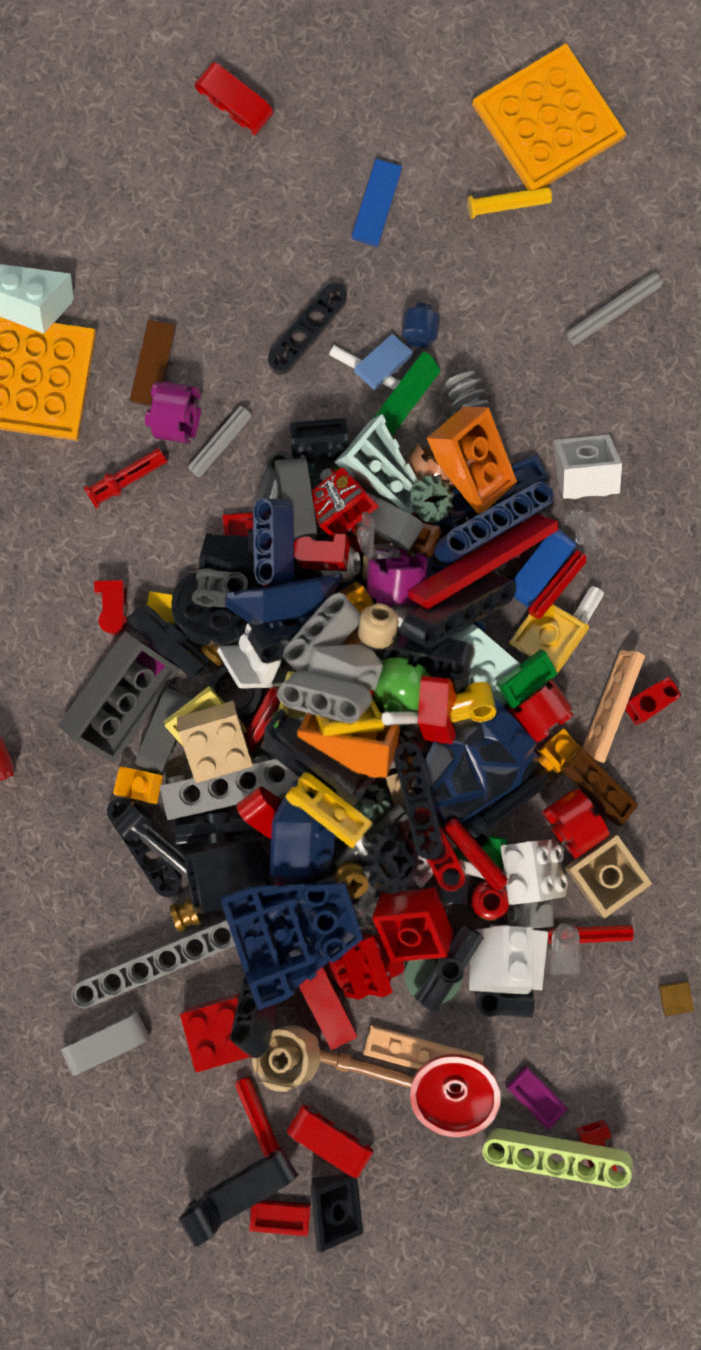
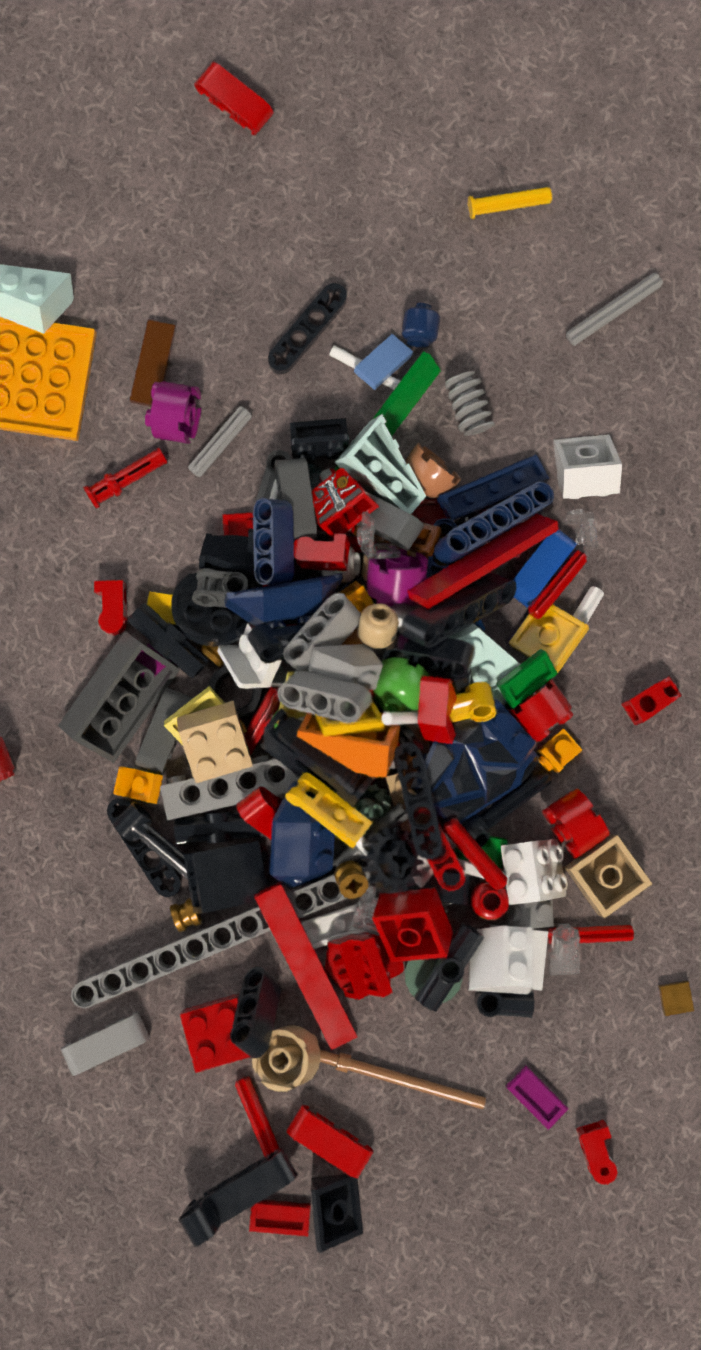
(289, 934): dark blue wedge -> none
(376, 202): blue tile -> none
(407, 1049): light nougat tile -> none
(422, 490): sand green gear -> none
(453, 1109): red dish -> none
(473, 456): orange slope -> none
(548, 118): light orange plate -> none
(571, 1151): yellowish green beam -> none
(599, 786): reddish brown tile -> none
(613, 704): light nougat tile -> none

